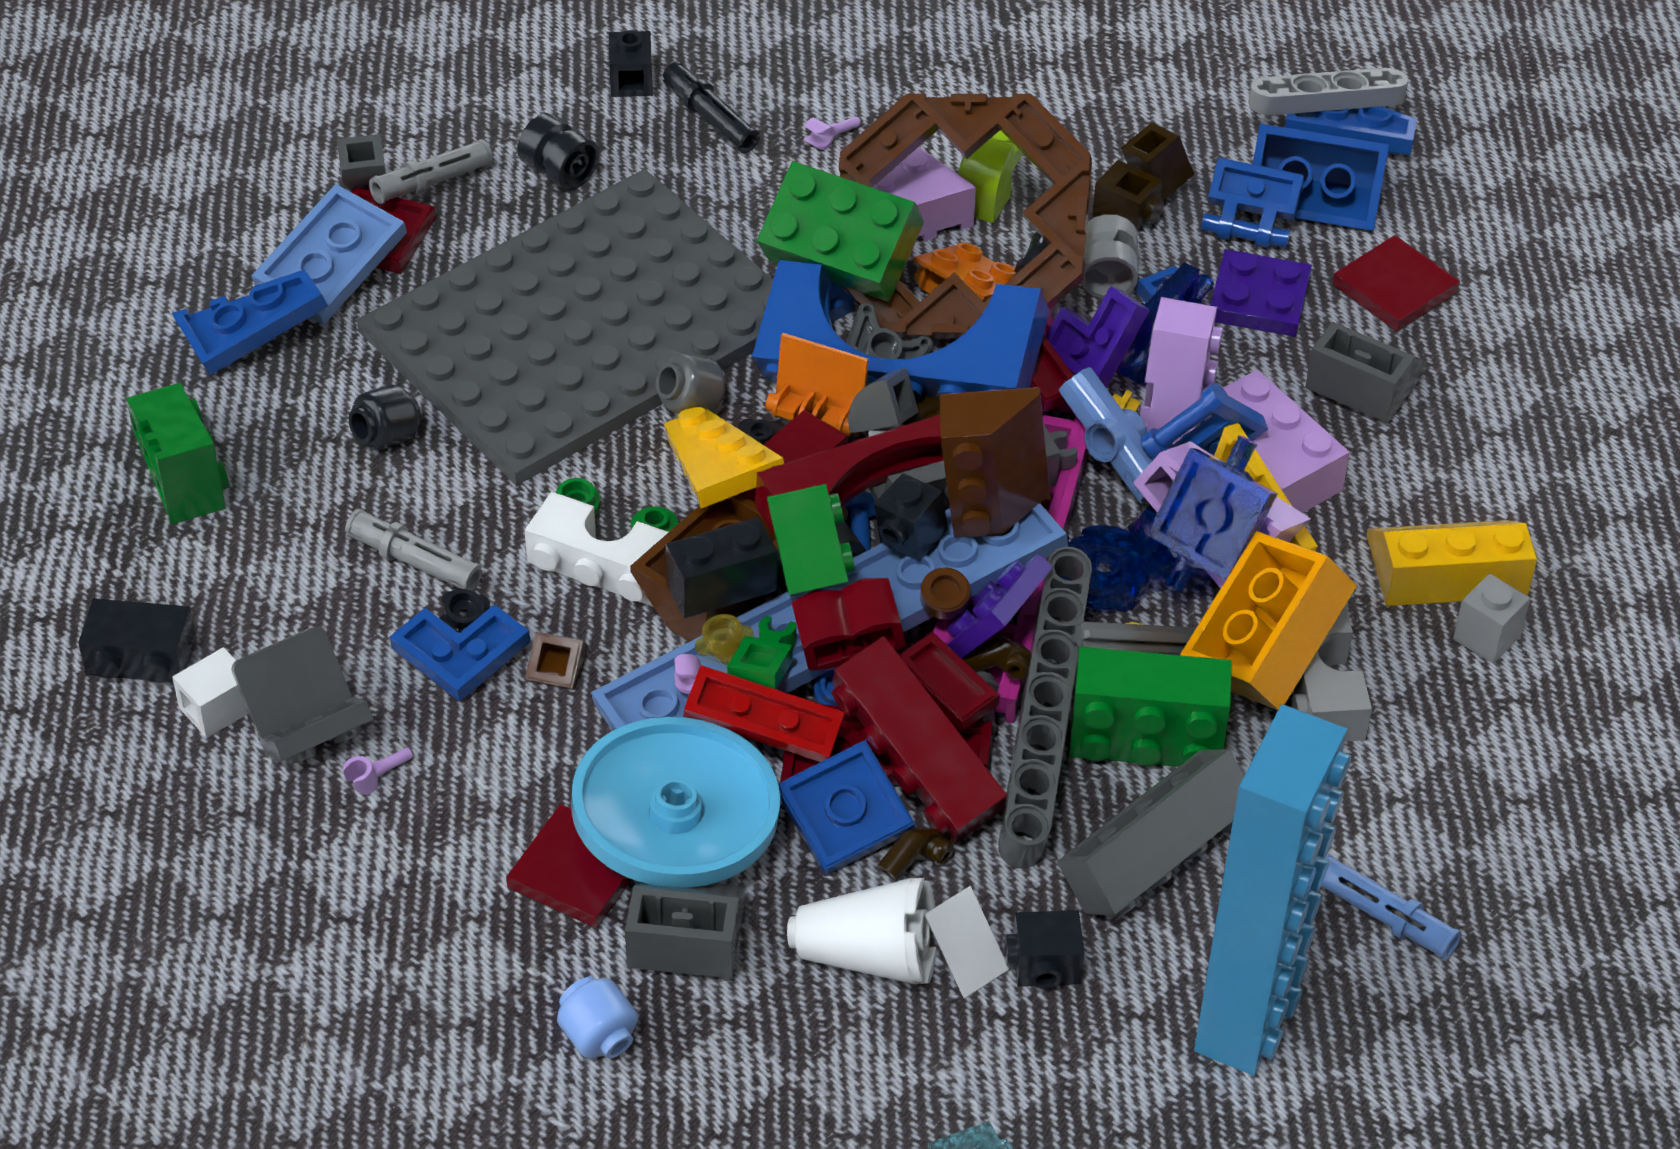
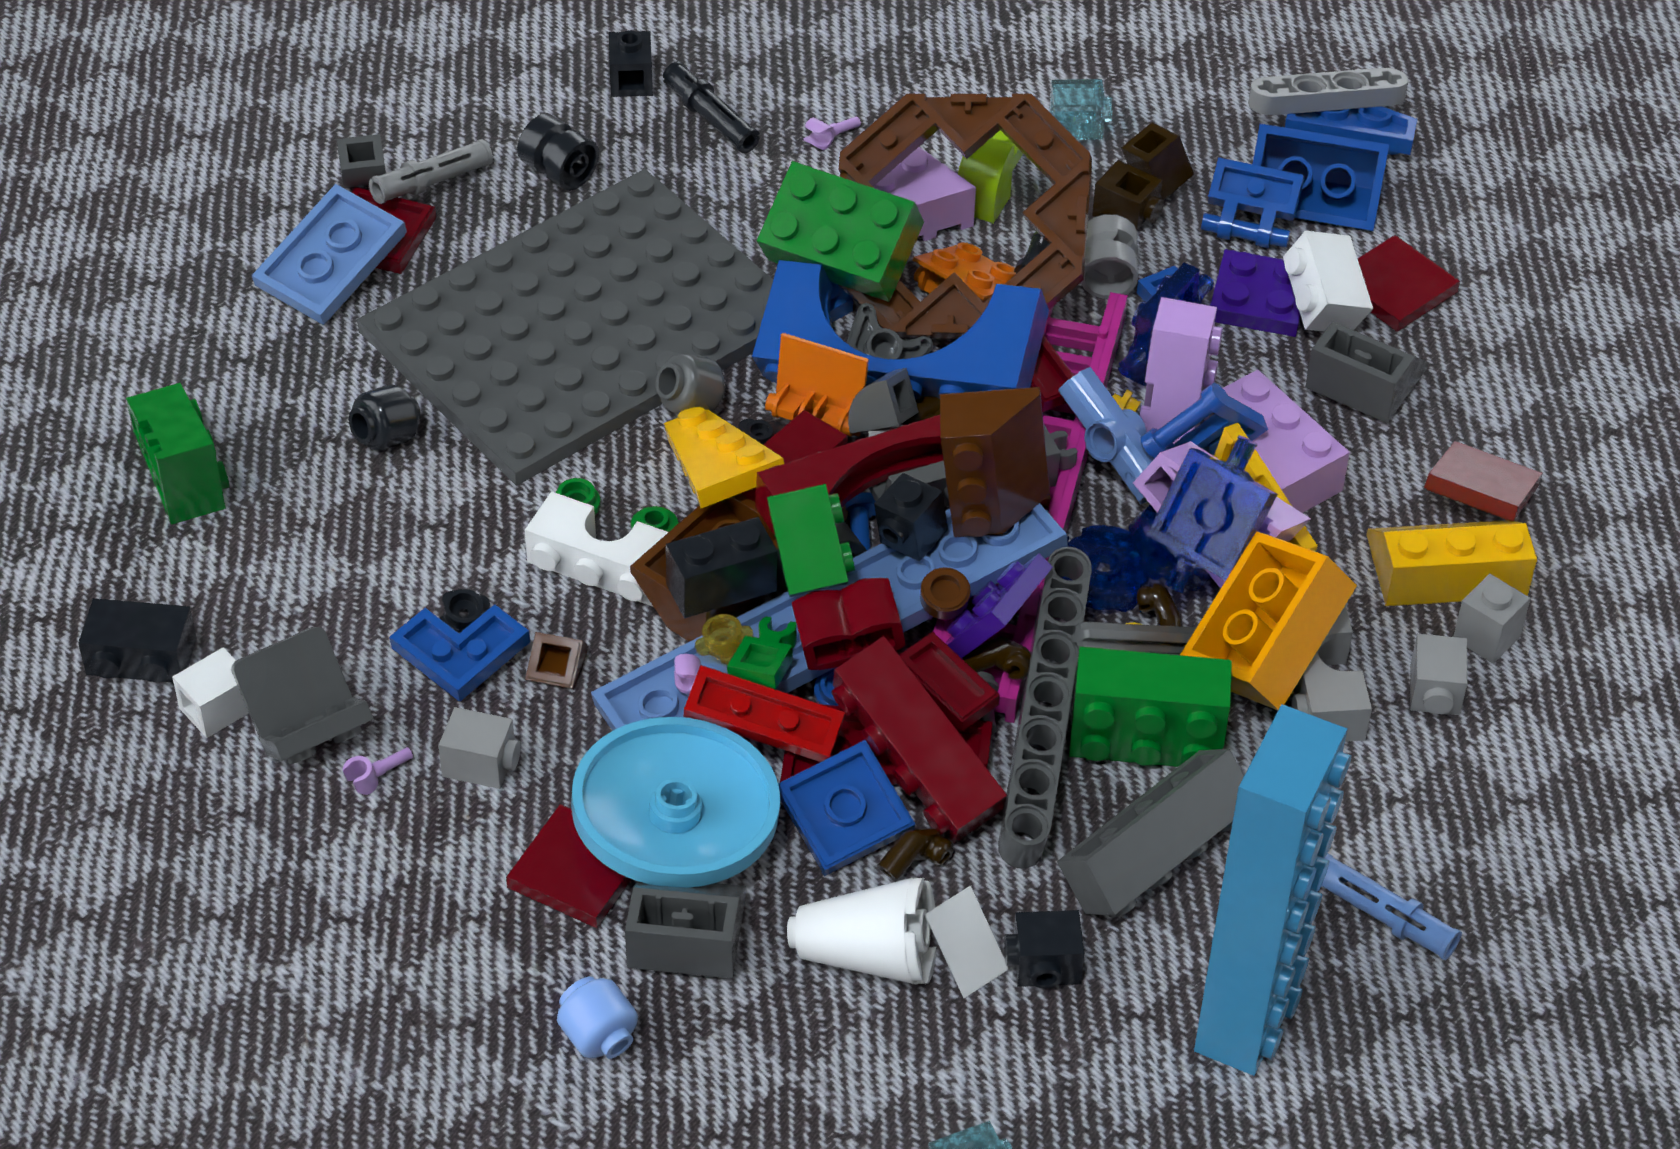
(246, 323): blue wing -> none
(397, 543): light grey pin -> none
(478, 748): none -> light grey brick
(1081, 107): none -> clear light blue brick
(1101, 341): dark purple plate -> none
(1159, 600): none -> dark brown arm
(1327, 281): none -> white brick
(1438, 674): none -> light grey brick
(1483, 481): none -> tile

